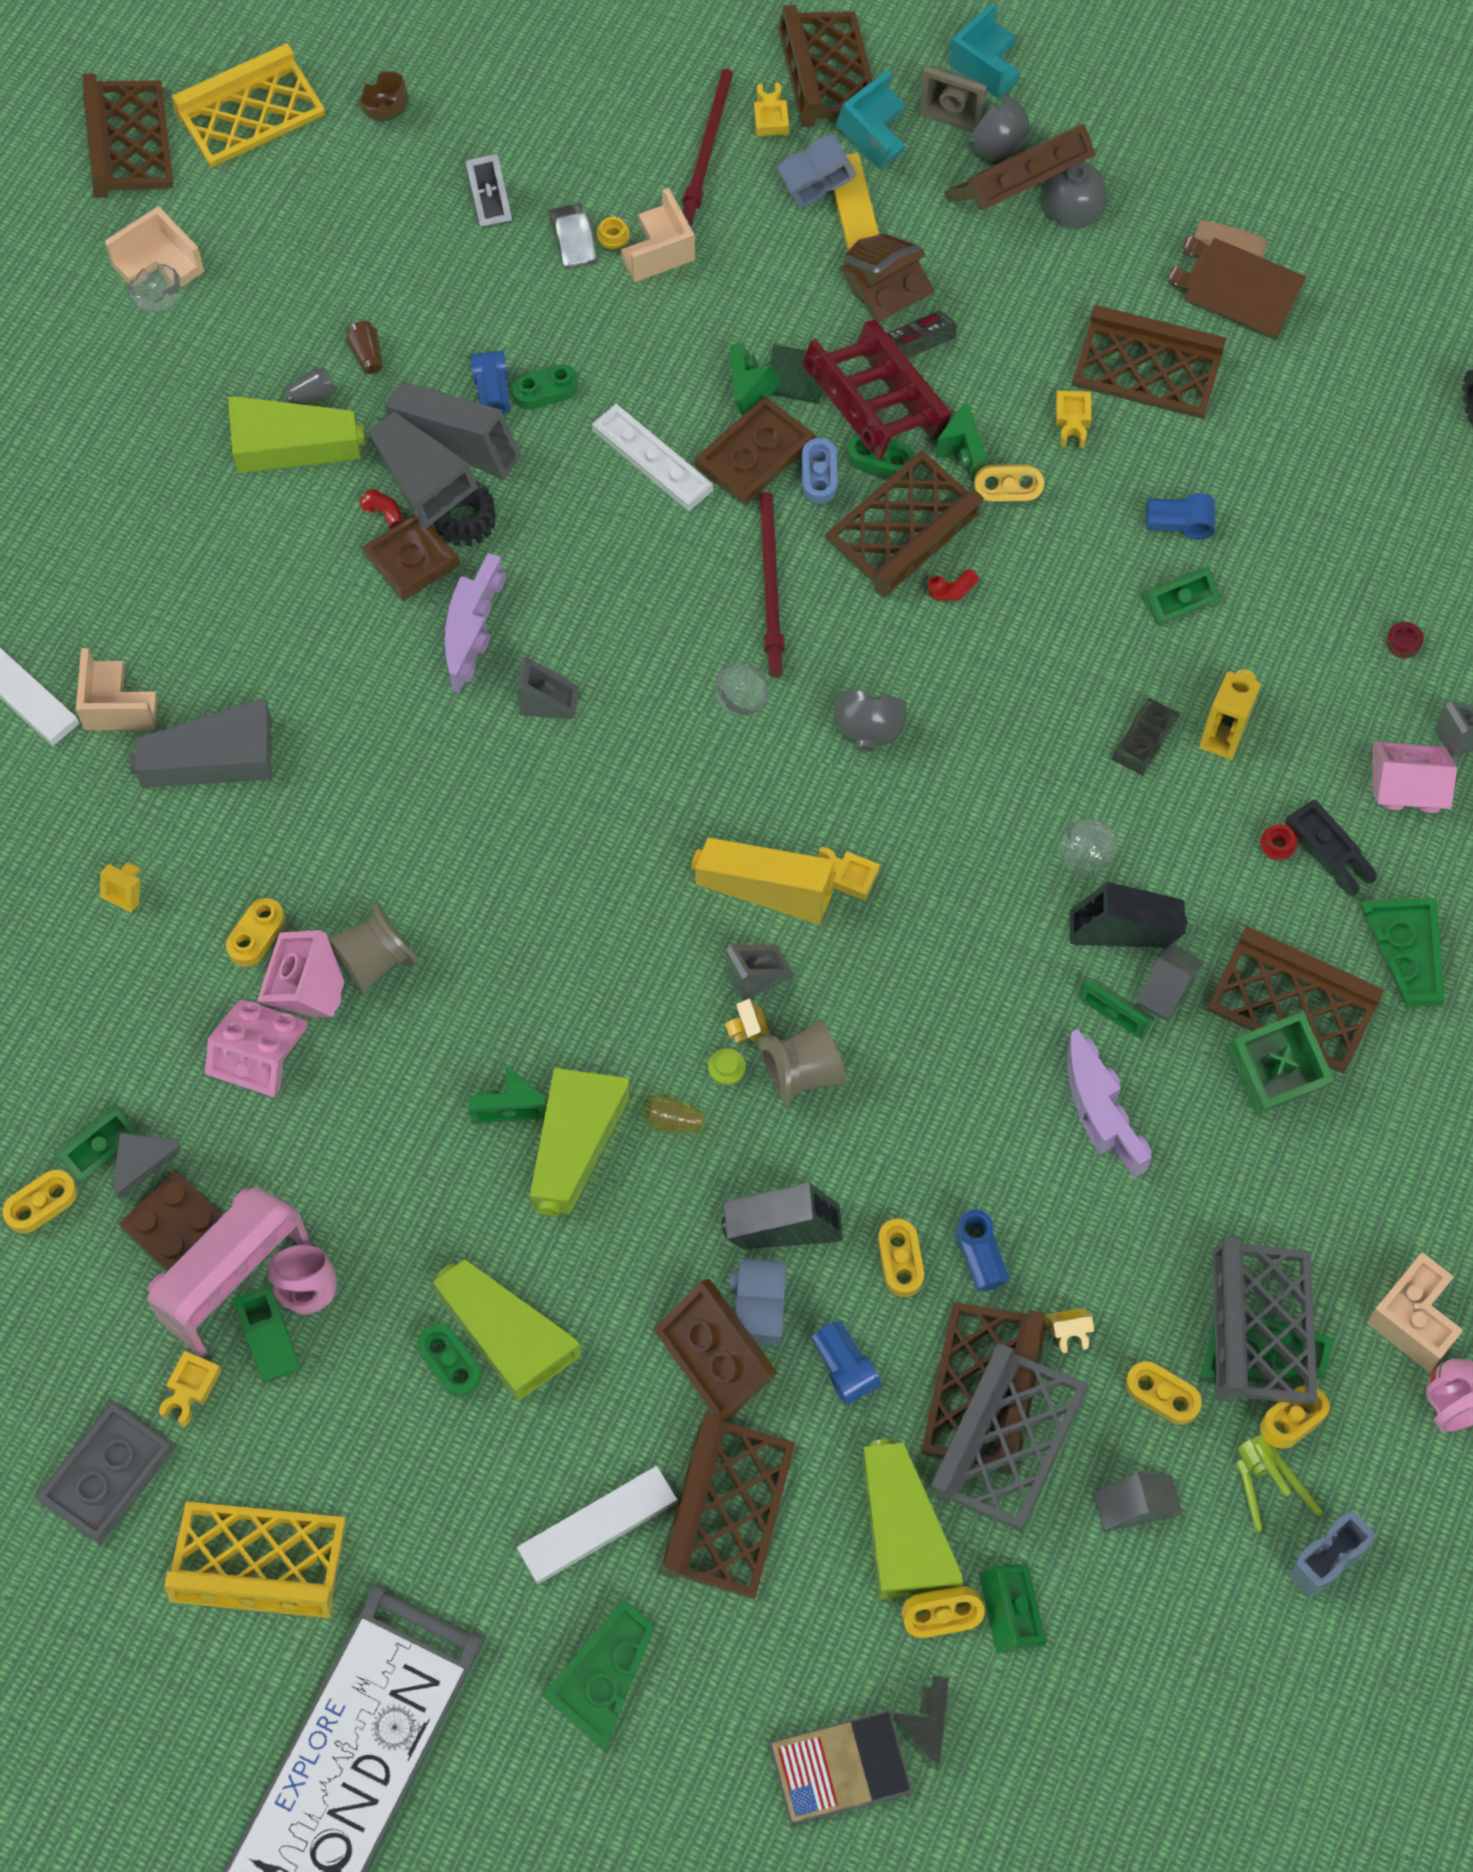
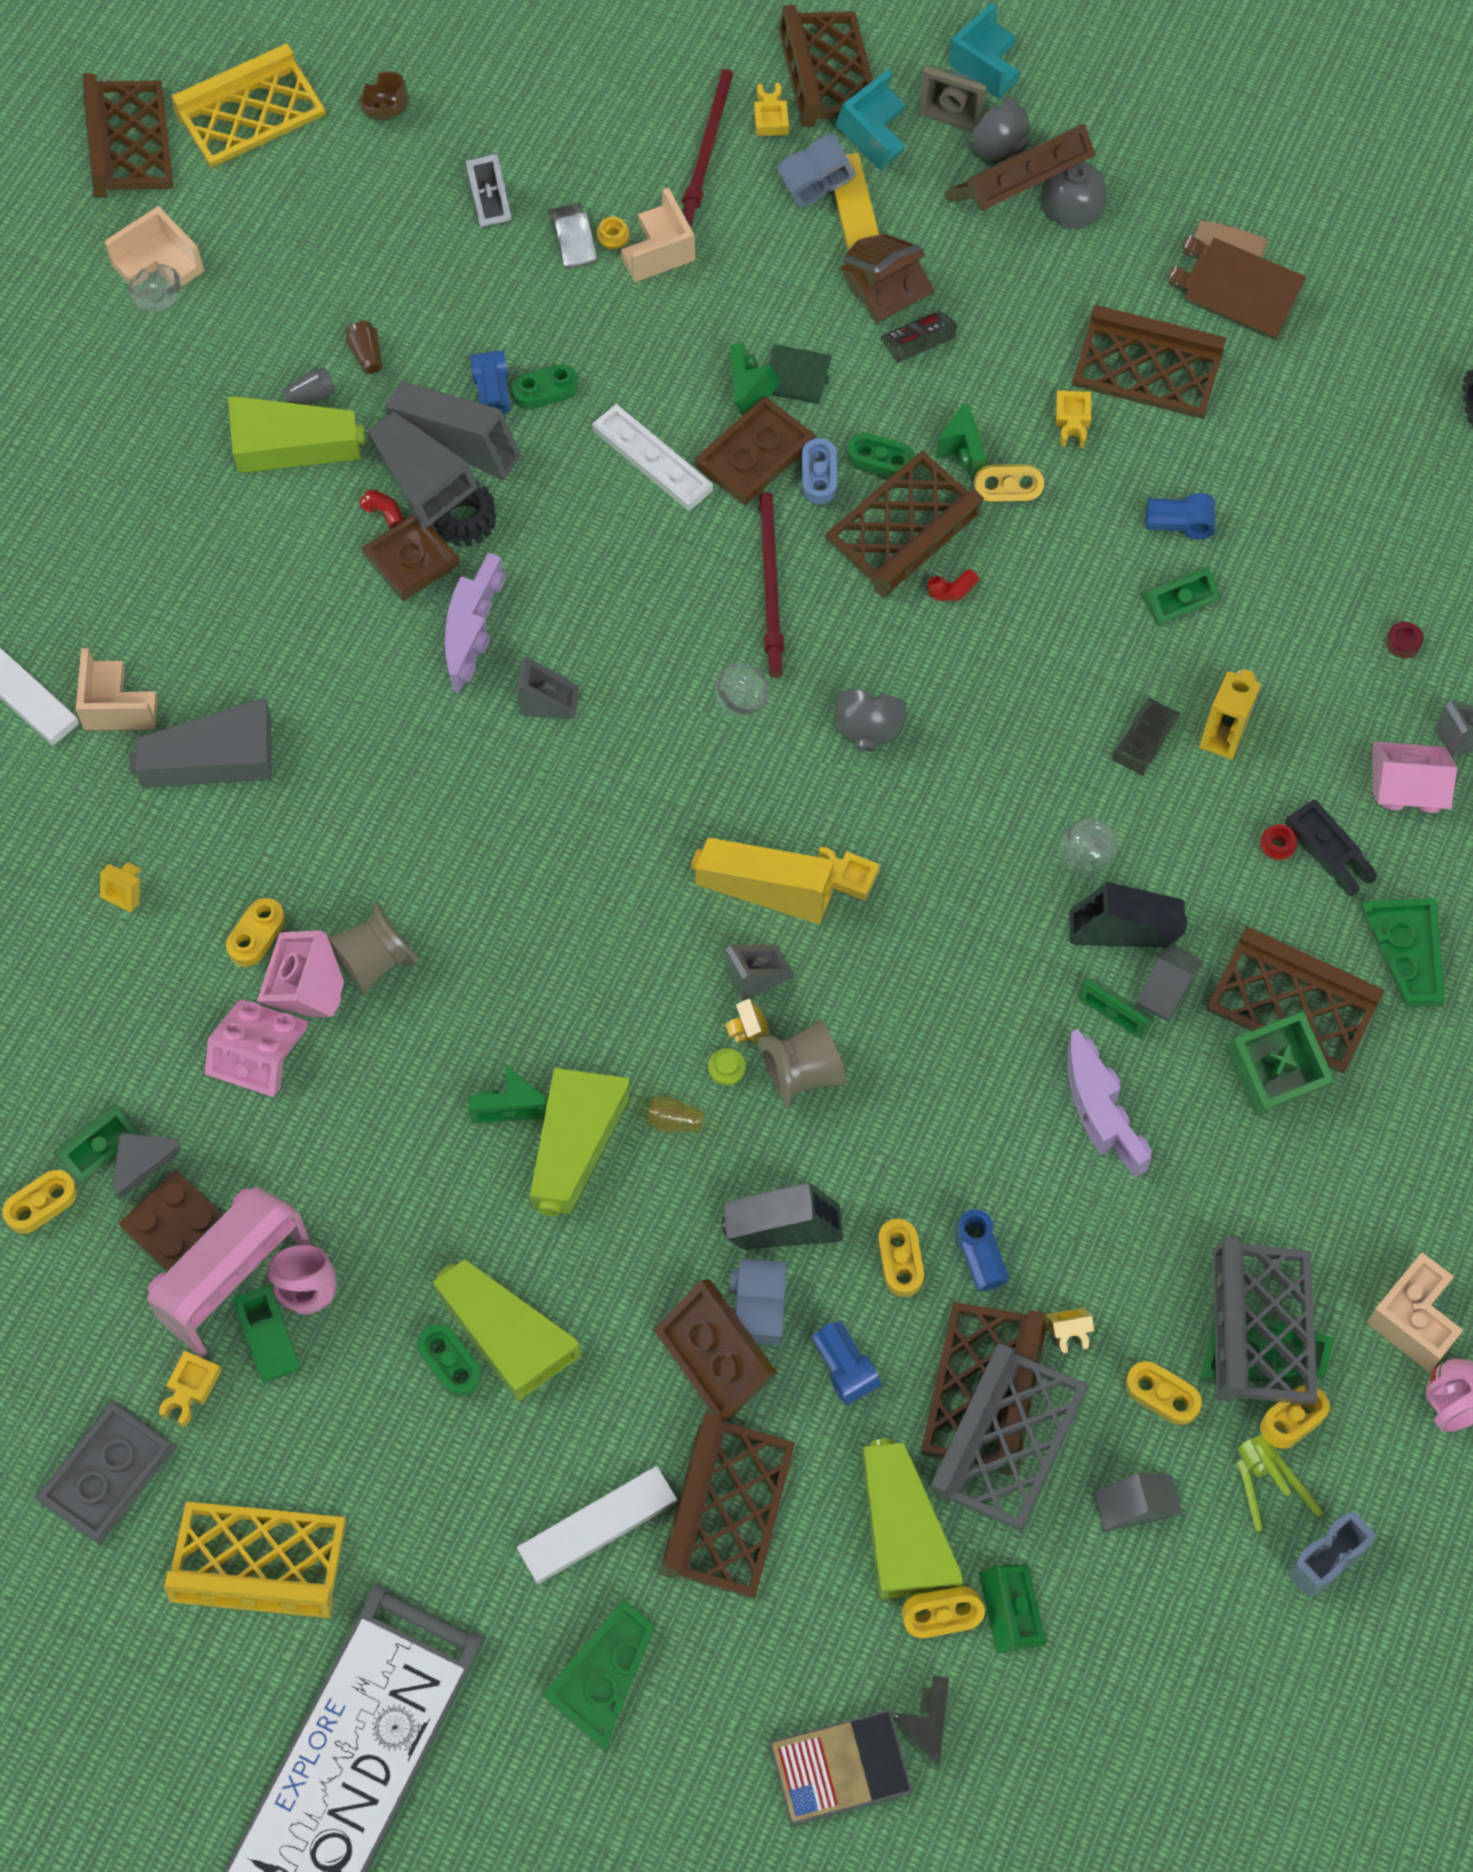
(895, 370): dark red fence -> none

